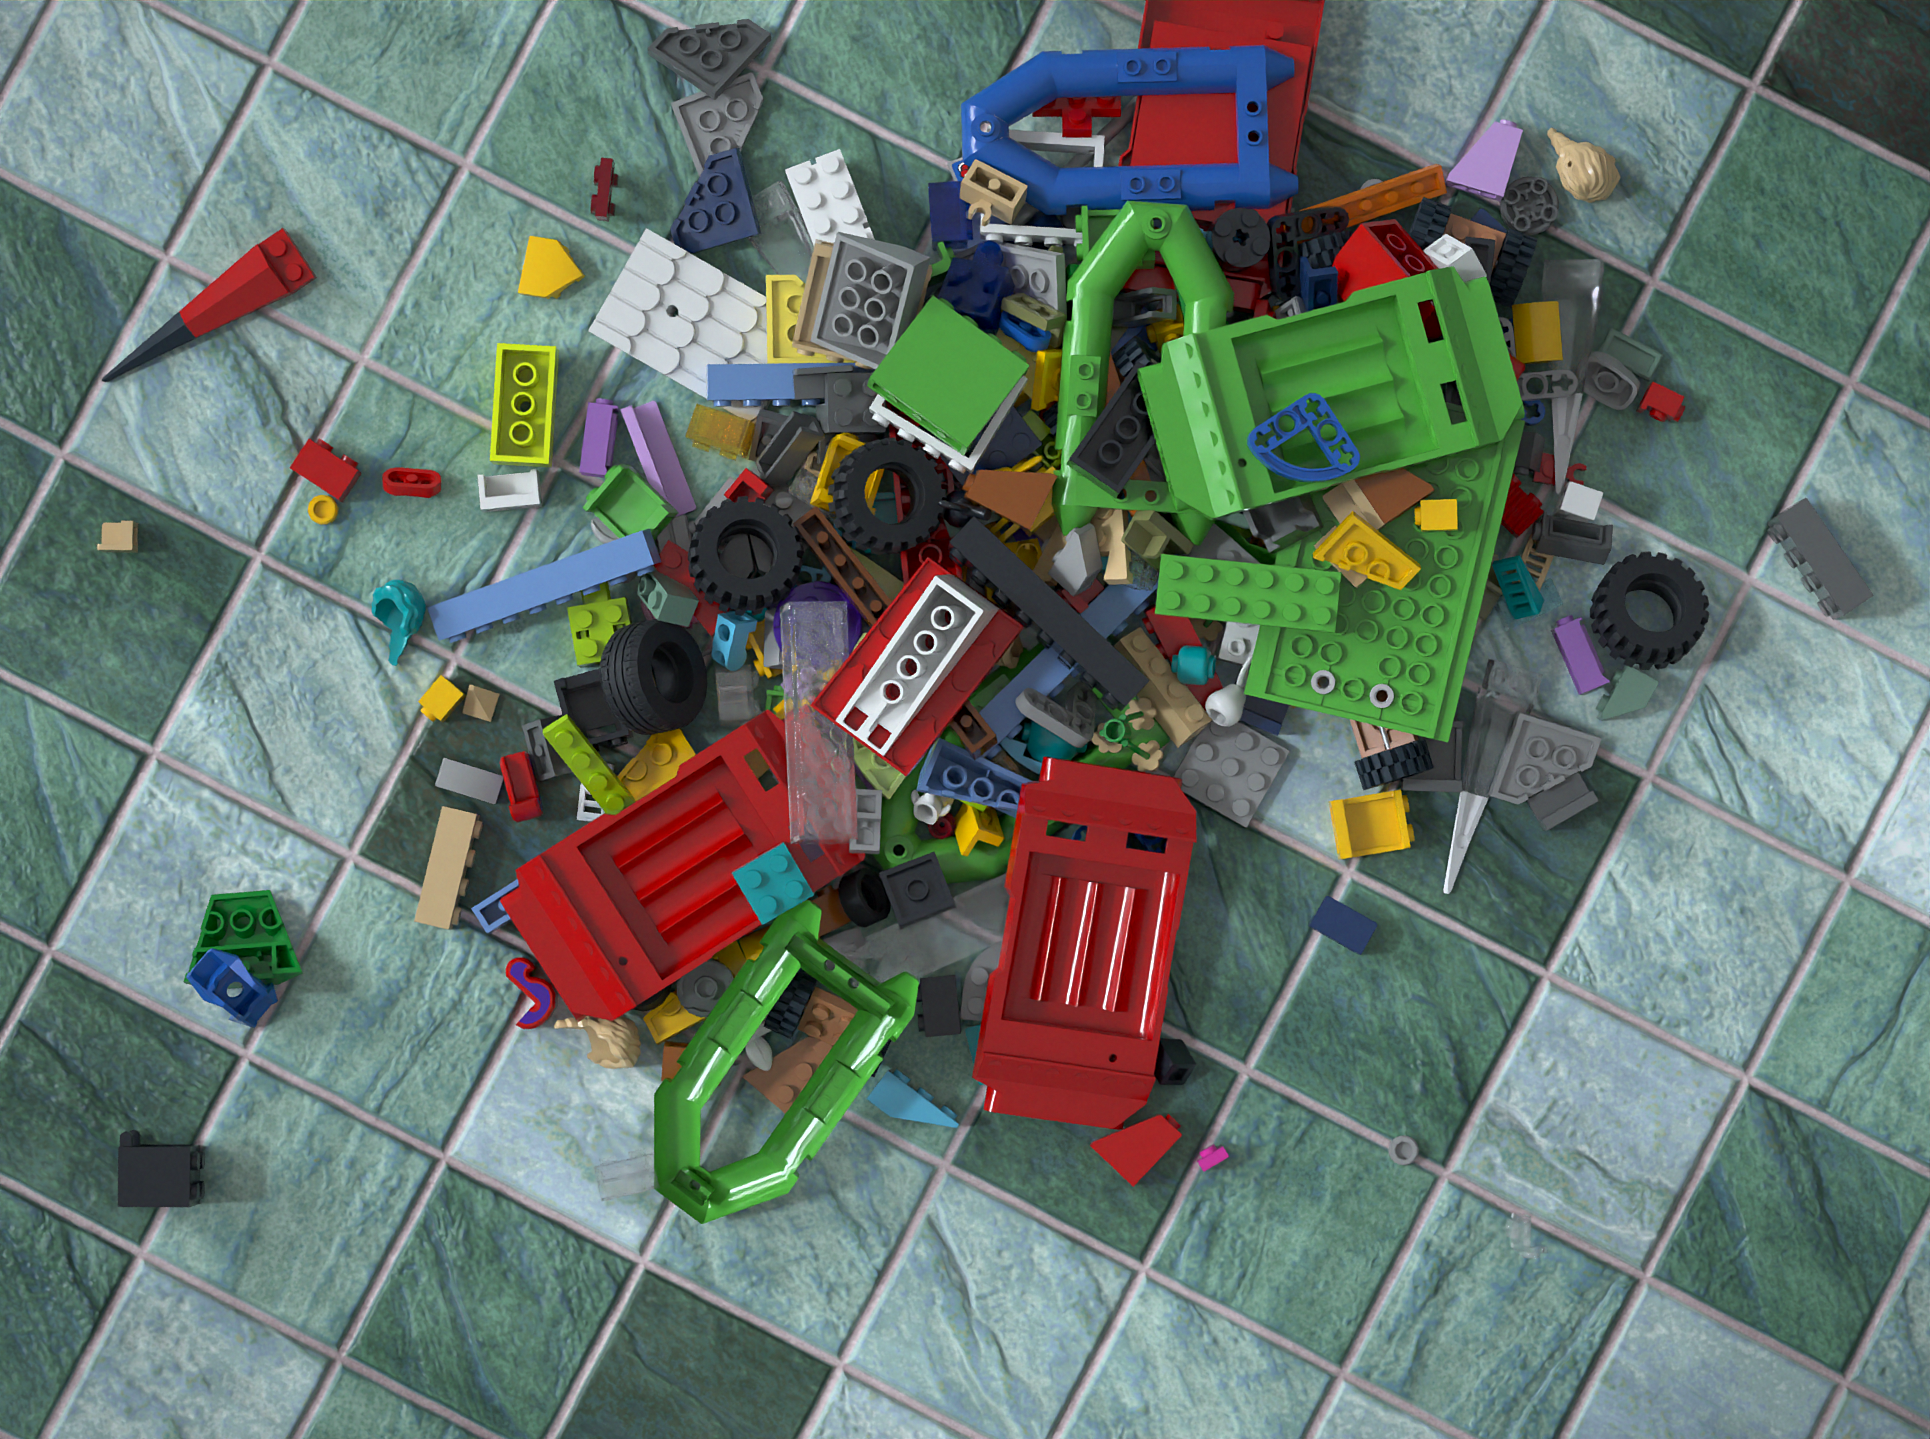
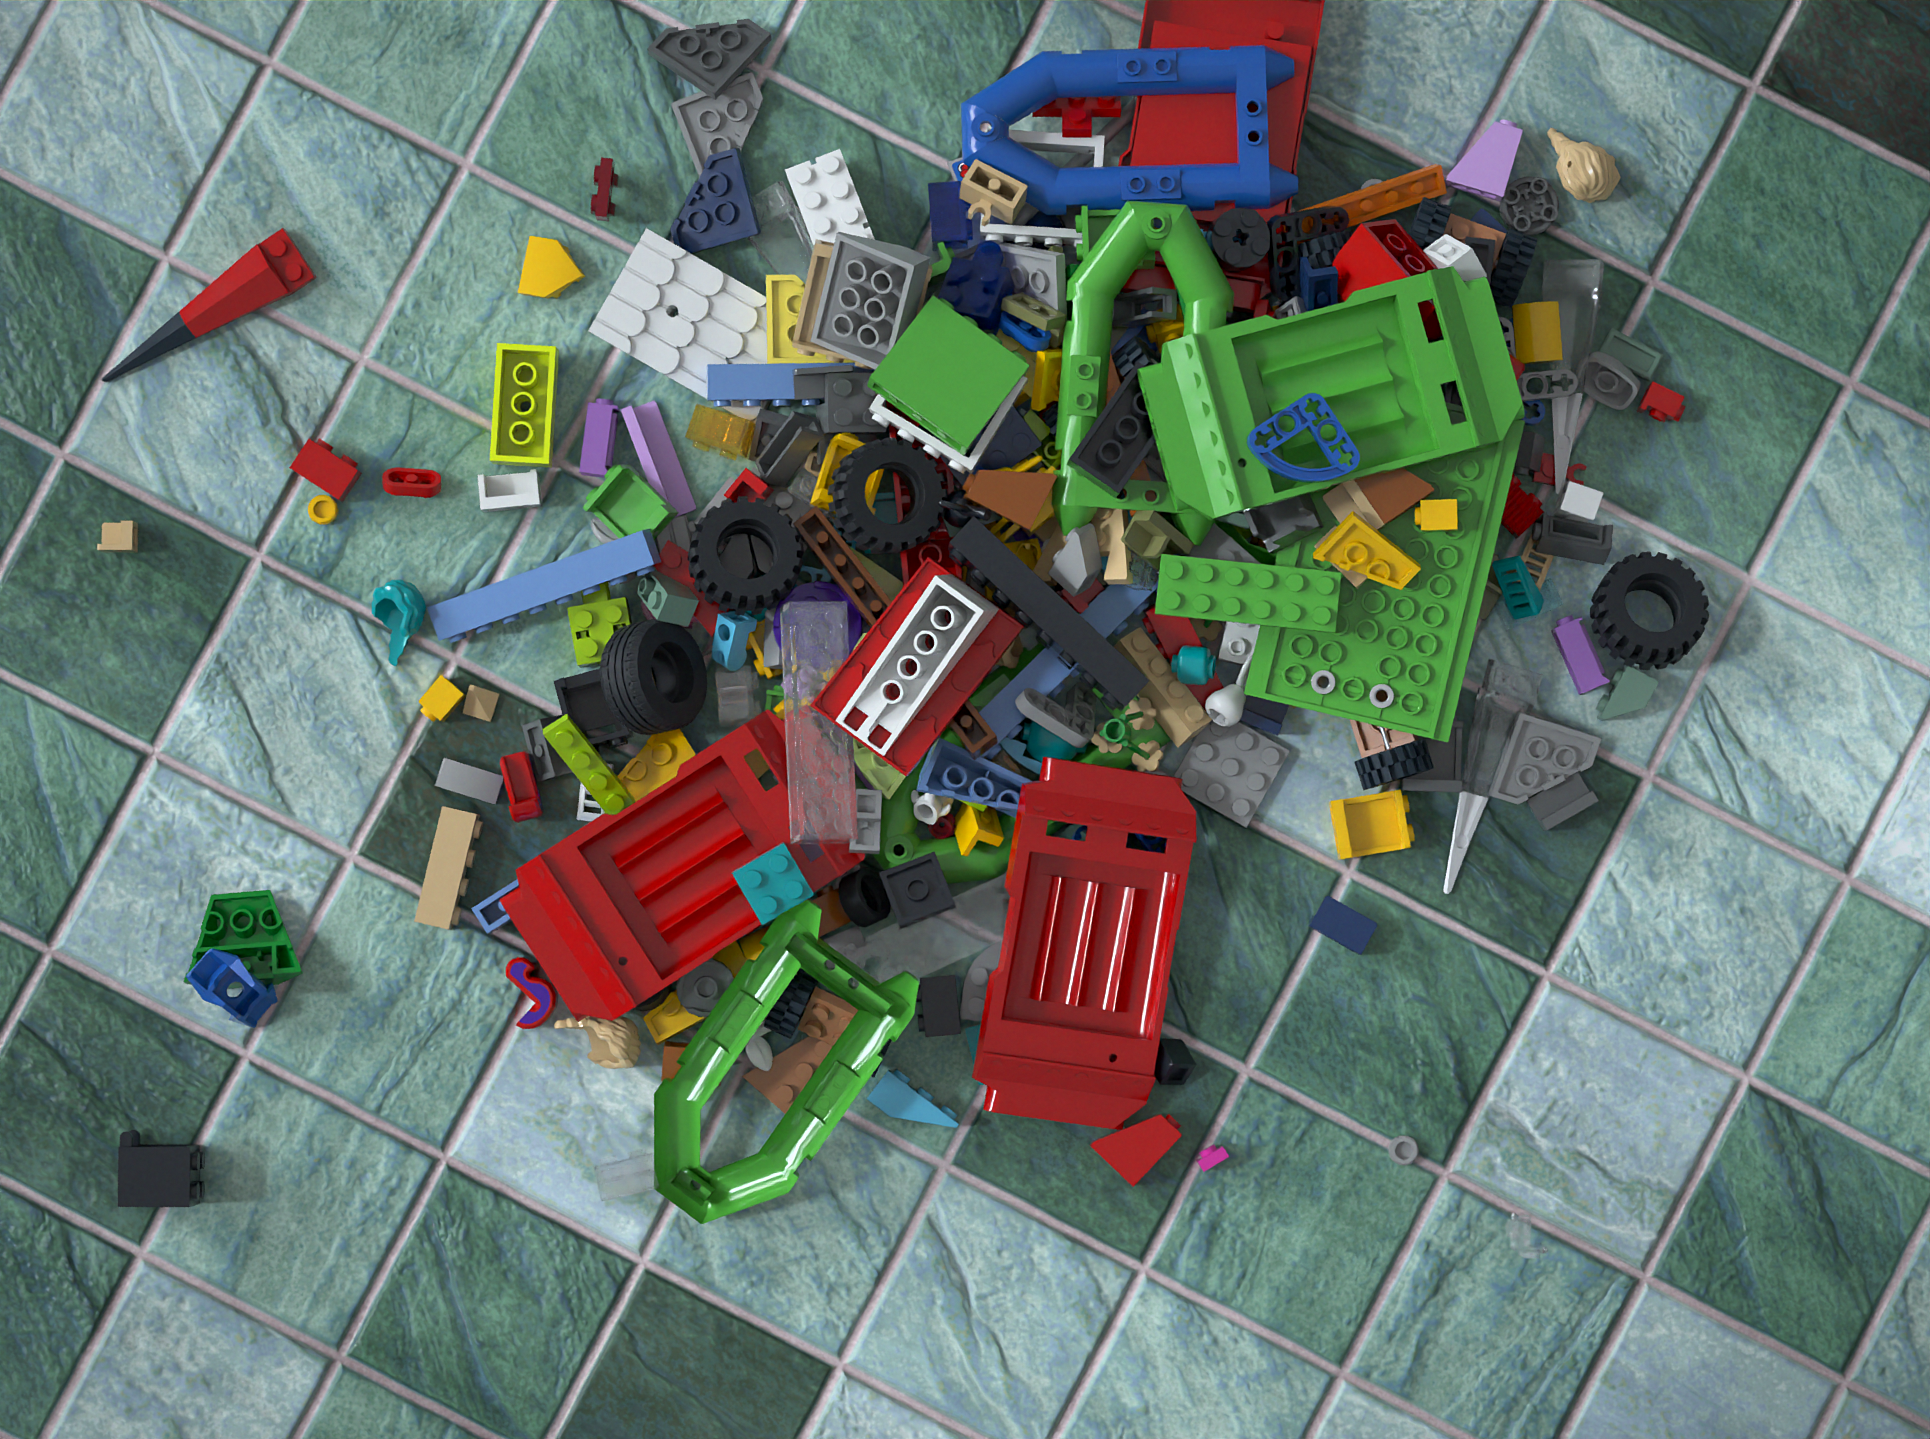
(1818, 559): dark grey brick -> none

